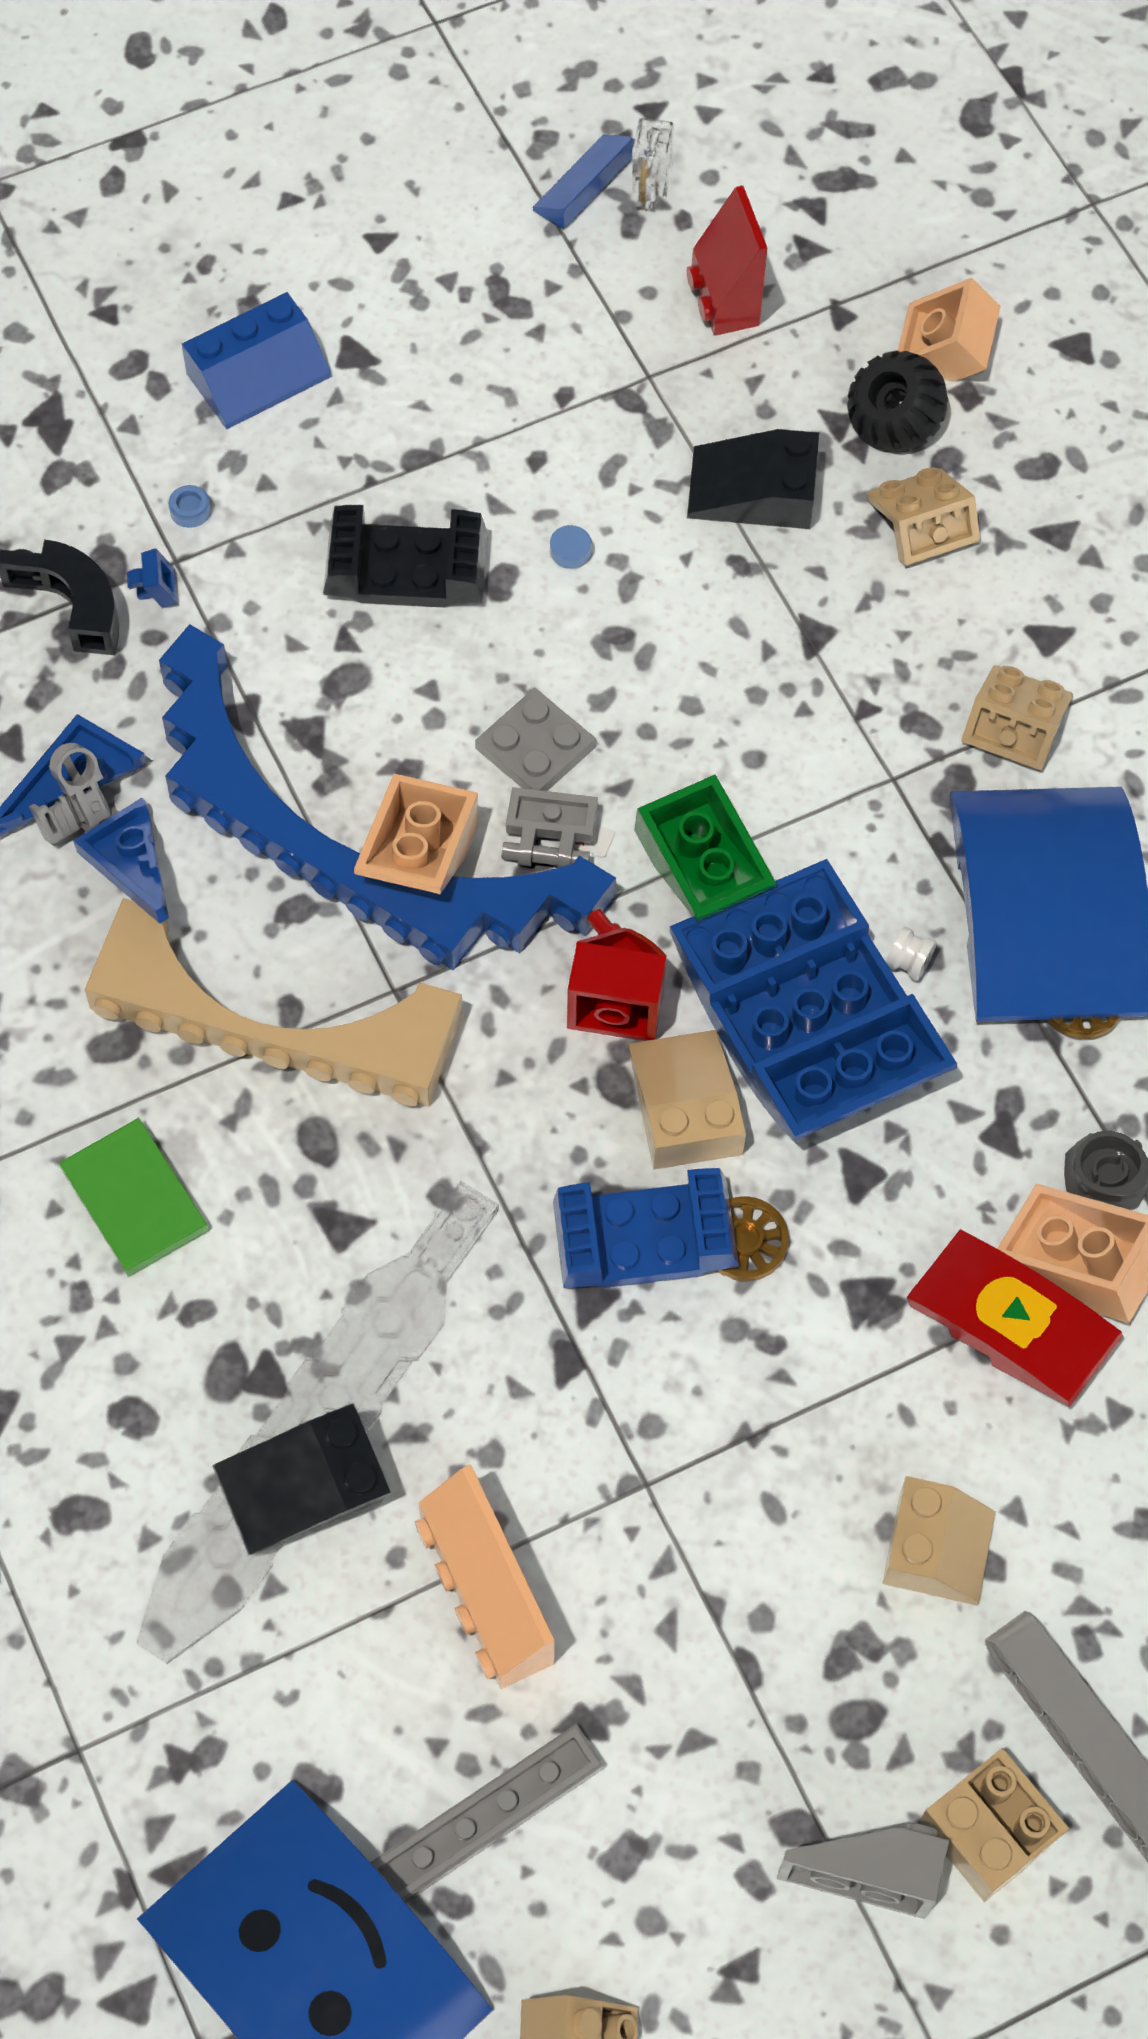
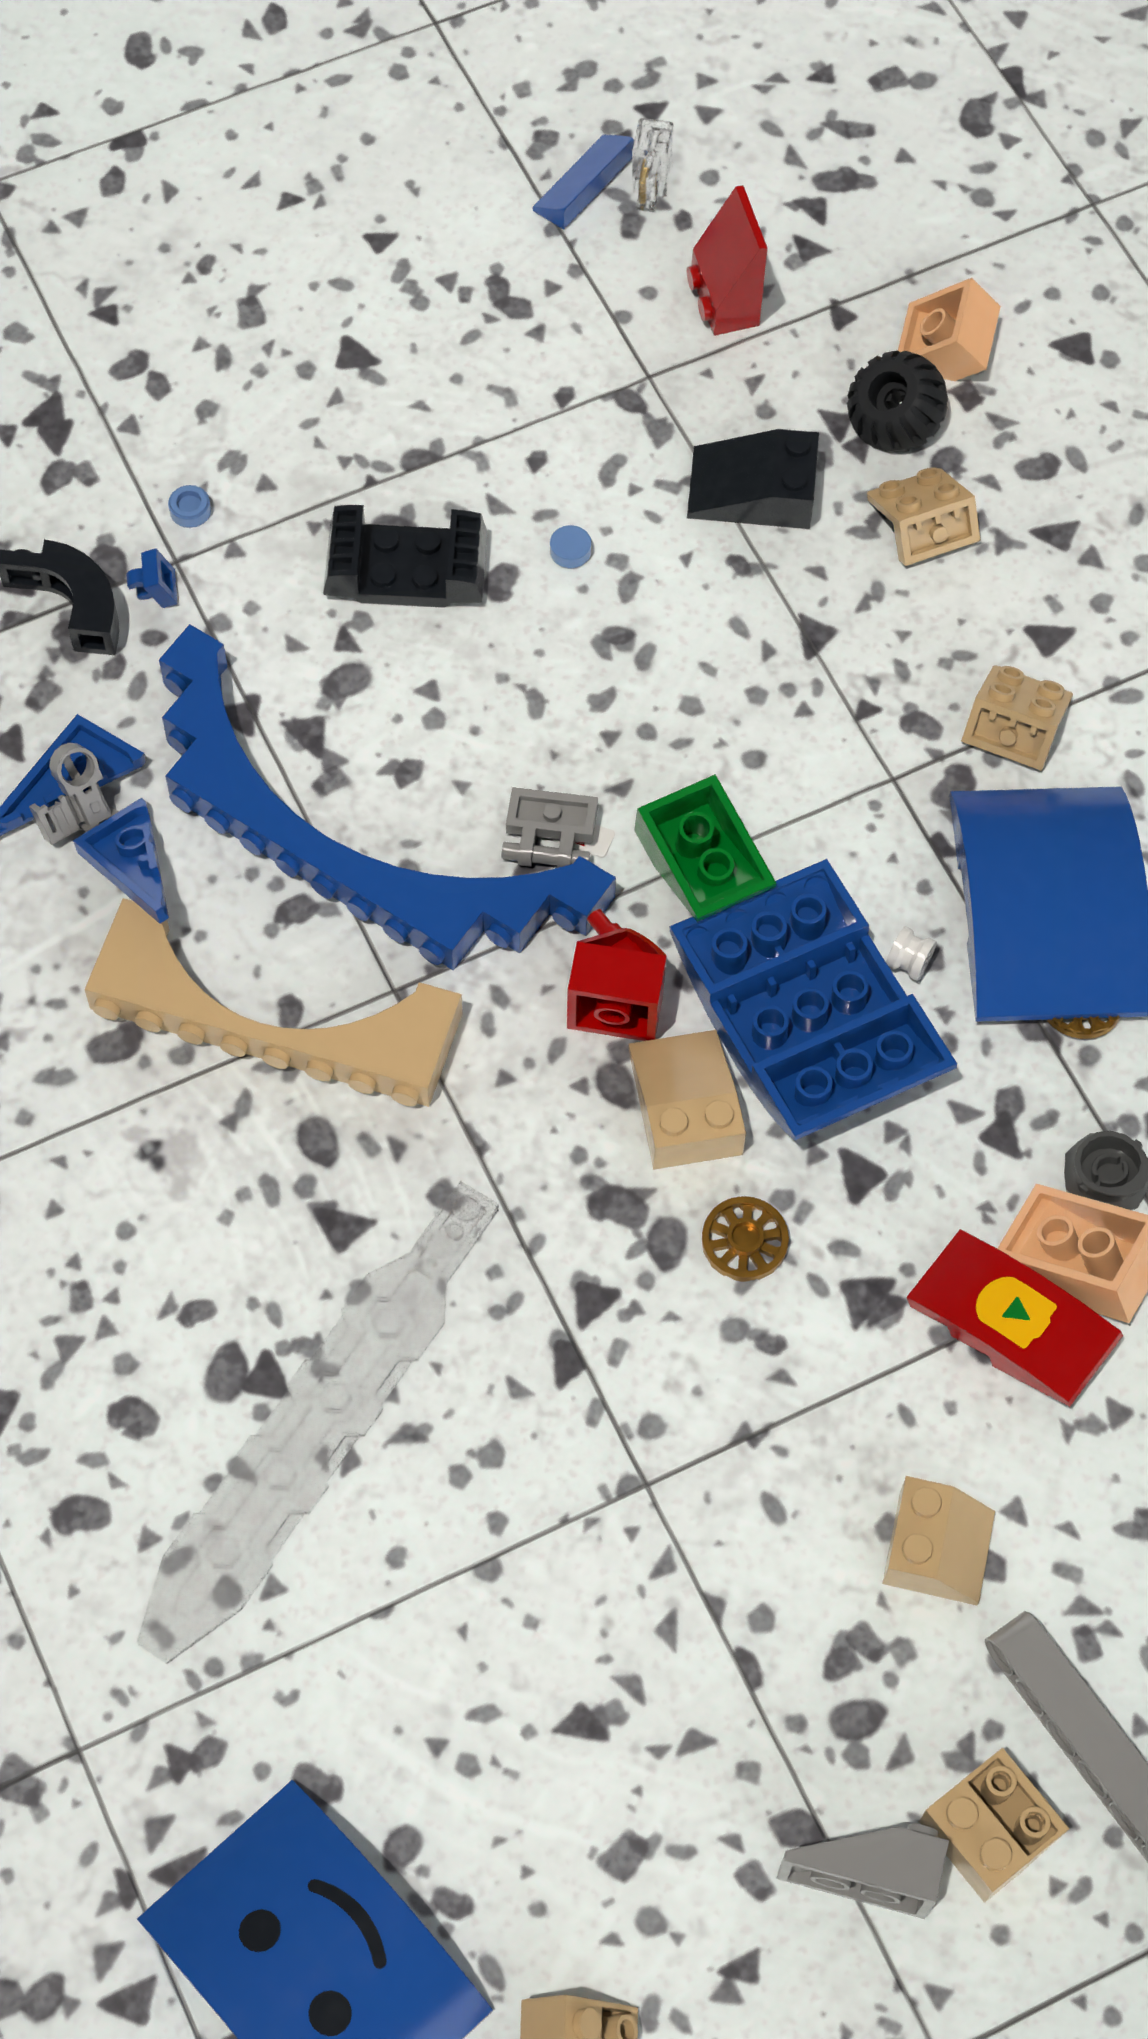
(133, 1197): bright green tile -> none
(255, 360): blue slope -> none
(301, 1479): black slope -> none
(419, 834): light nougat slope -> none
(486, 1580): light nougat slope -> none
(488, 1814): light grey tile -> none
(535, 742): light grey plate -> none
(645, 1232): blue plate -> none

